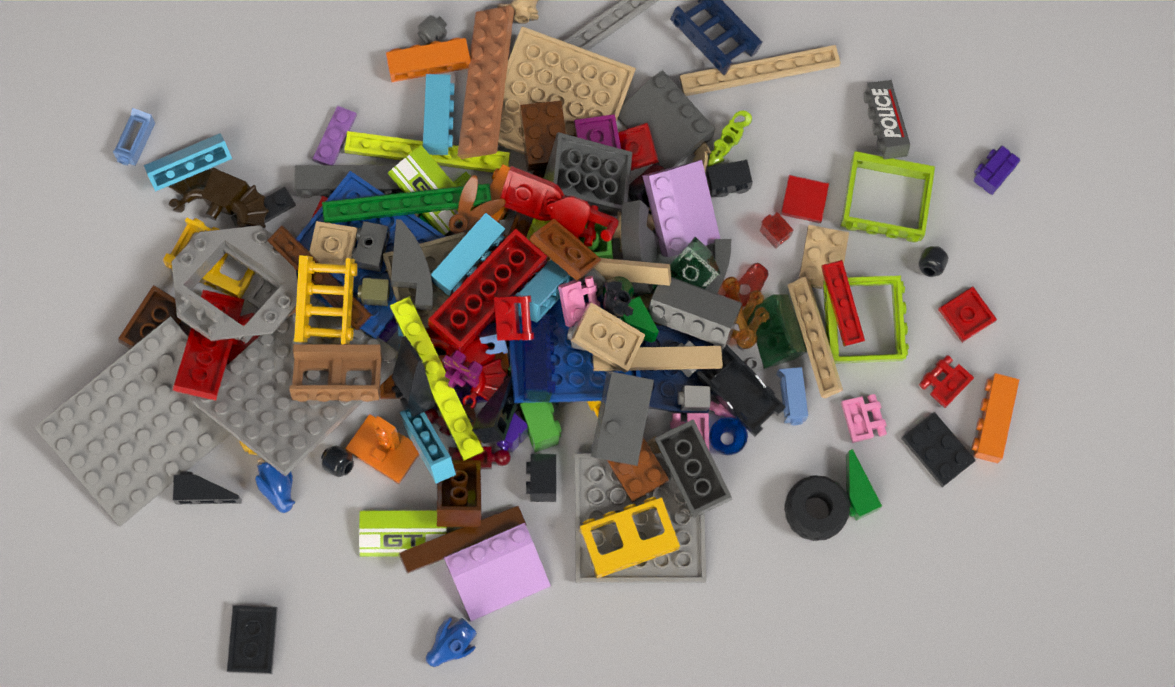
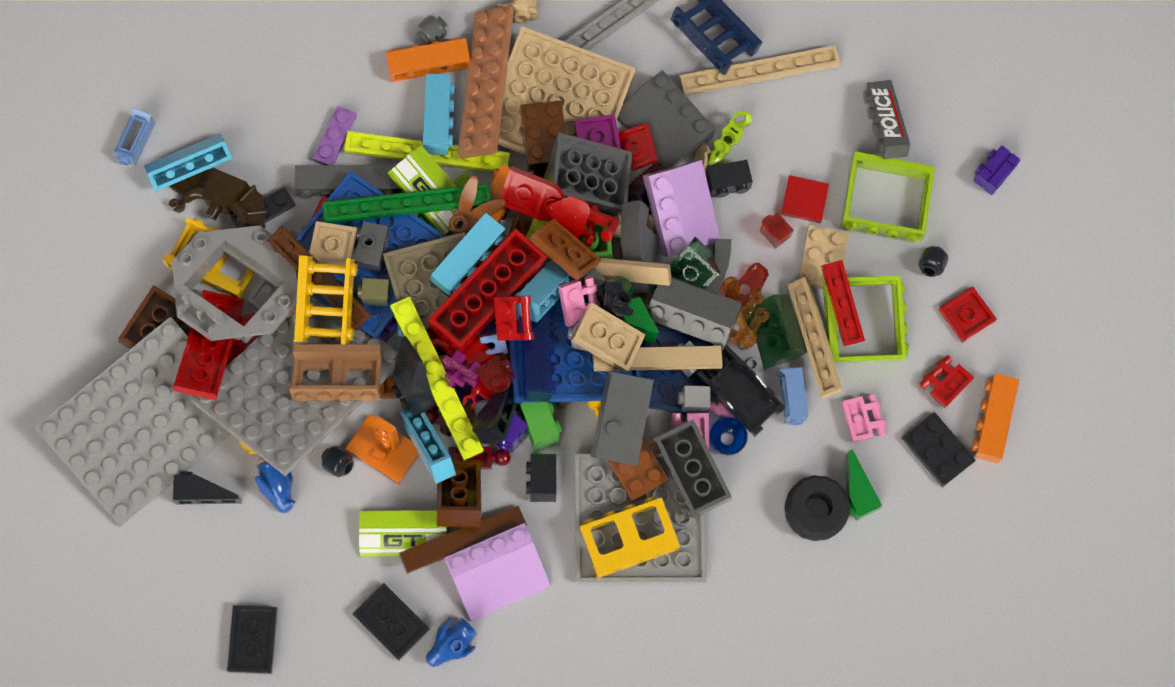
(391, 621): none -> black plate
(411, 267): dark grey slope -> none
(496, 374): none -> clear red brick

